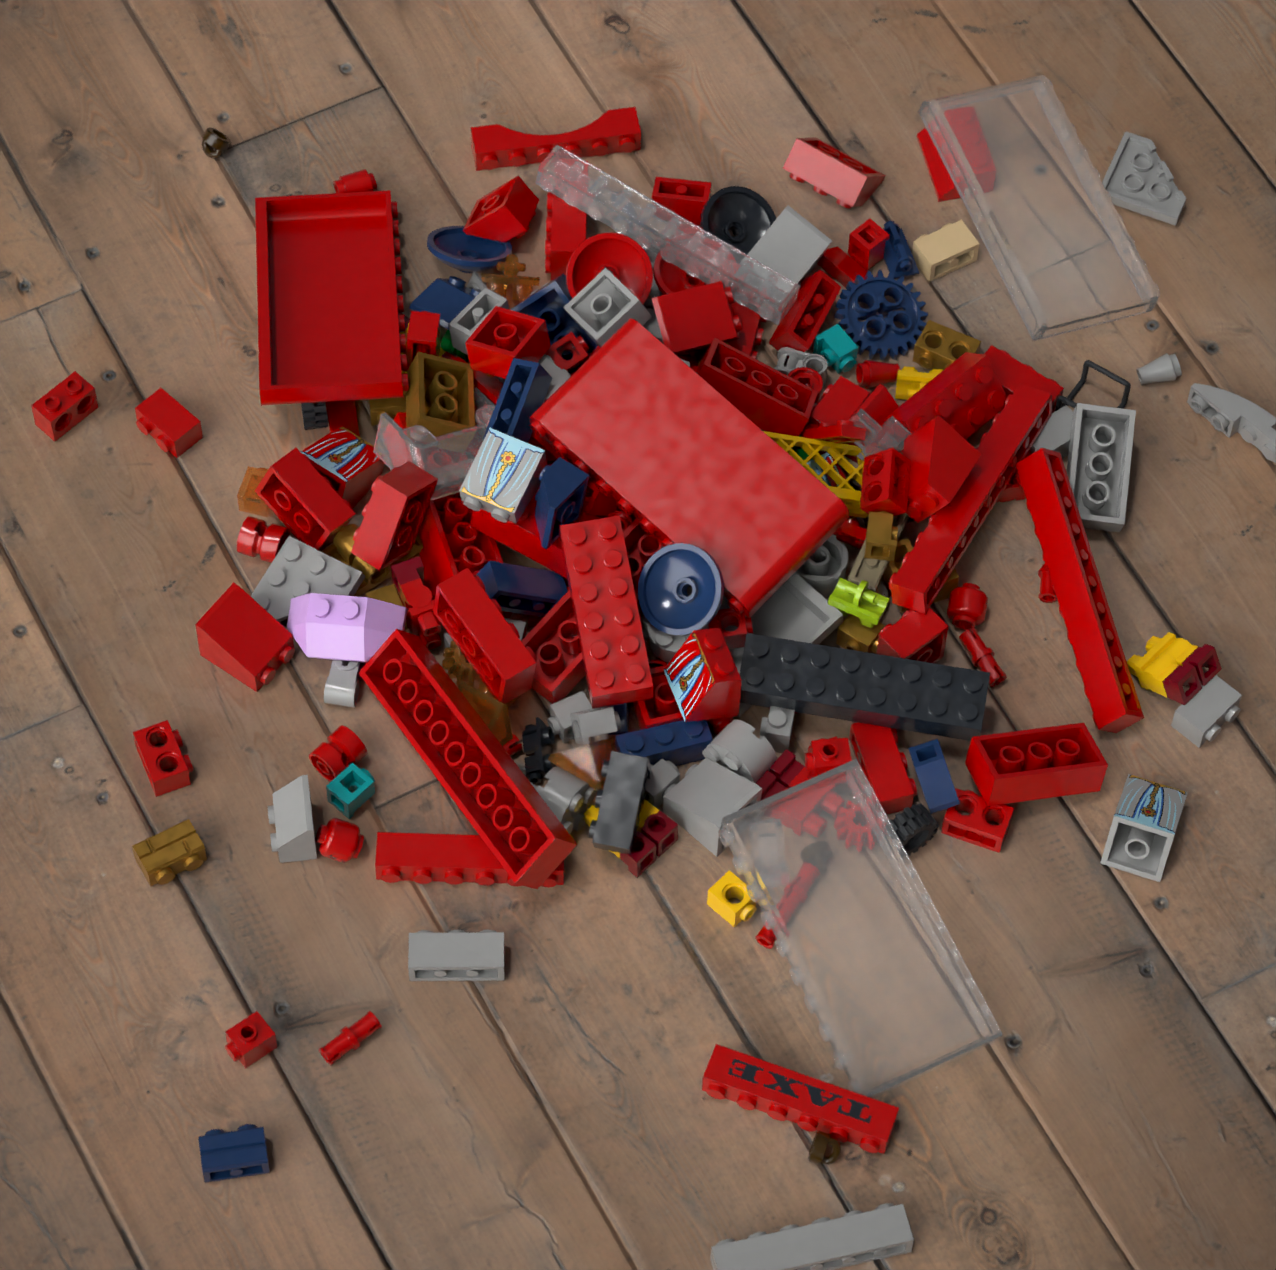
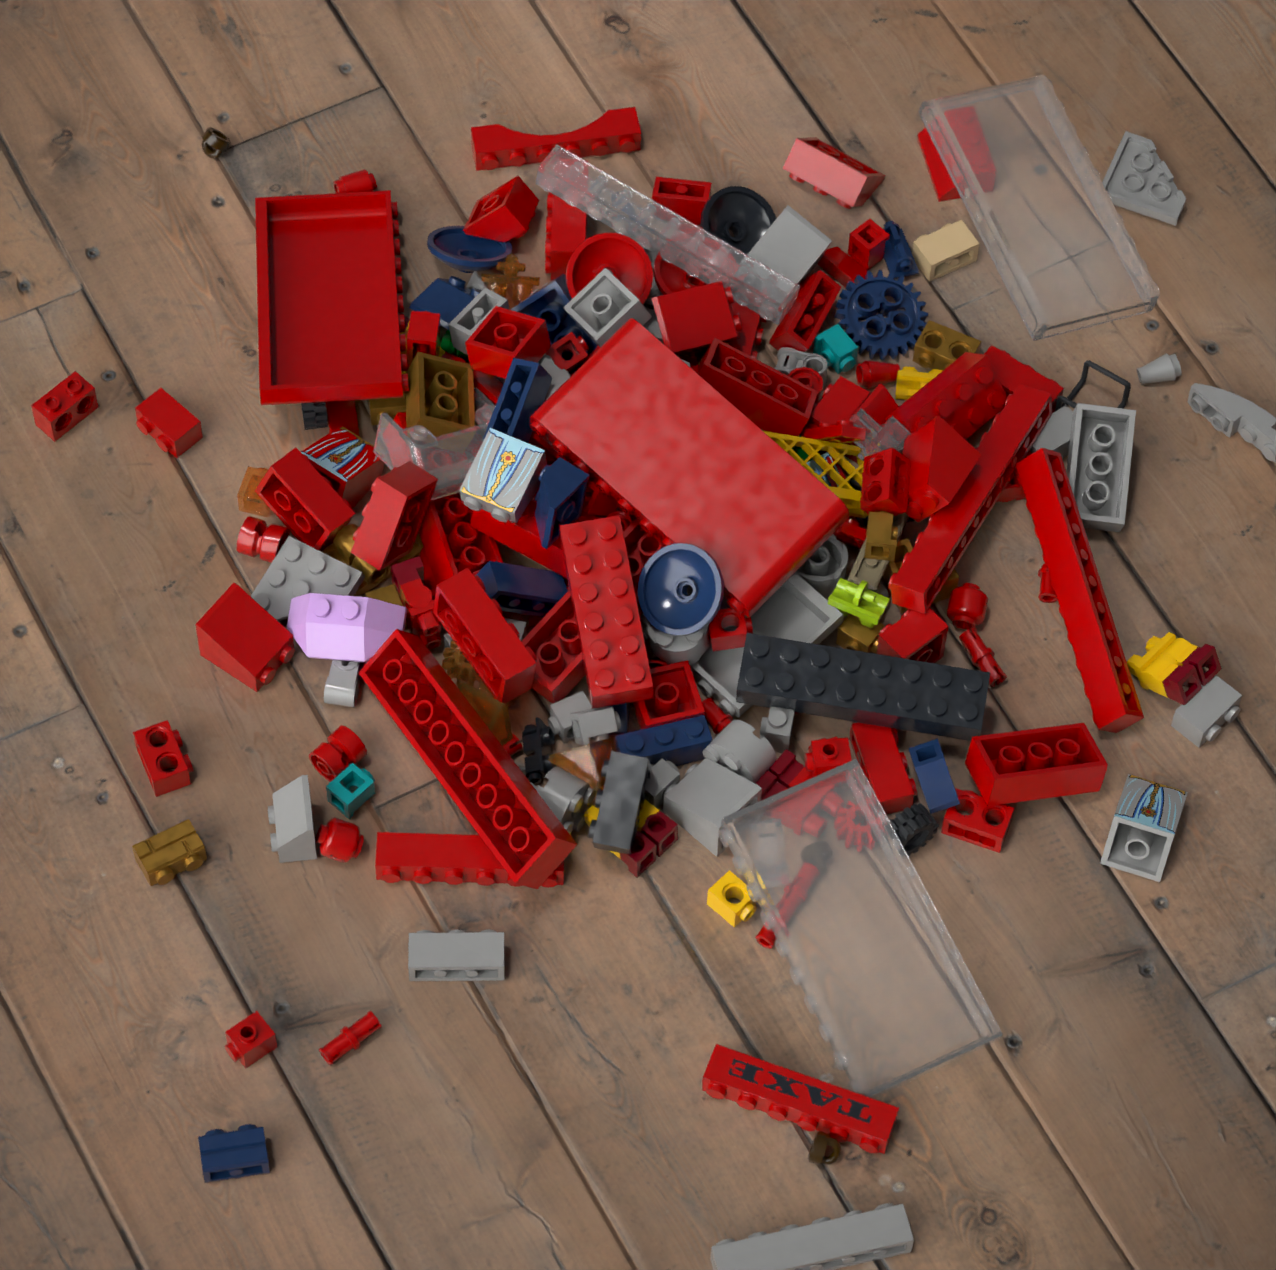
(705, 677): red slope -> none

